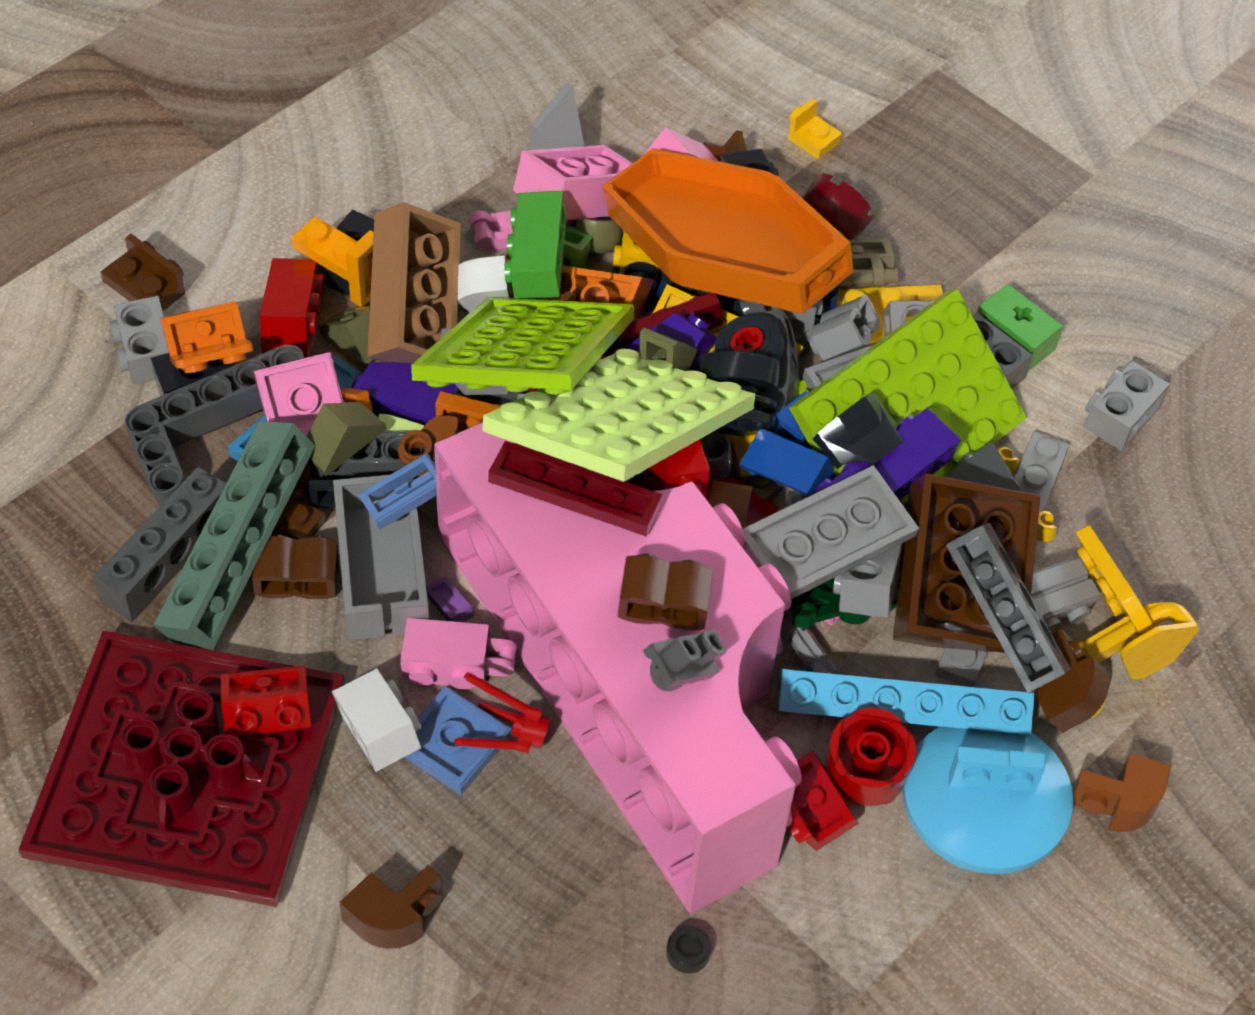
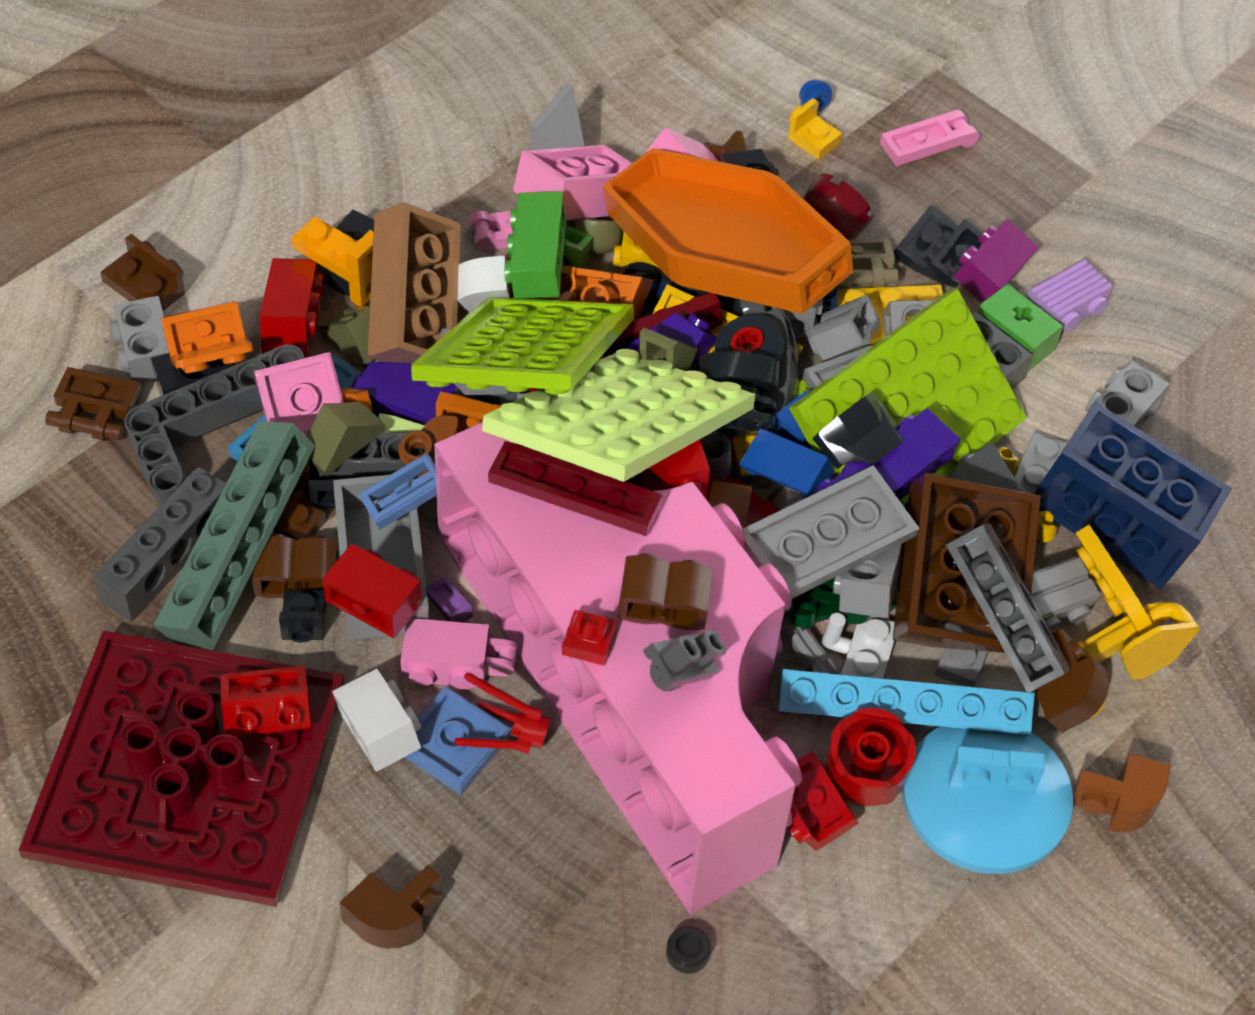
(94, 393): none -> reddish brown plate
(302, 615): none -> black bracket
(373, 590): none -> red brick
(589, 637): none -> red tile
(817, 90): none -> blue plate
(867, 650): none -> white plate
(929, 137): none -> bright pink plate
(936, 246): none -> black slope
(996, 261): none -> magenta brick
(1072, 294): none -> lavender brick
(1133, 494): none -> dark blue brick

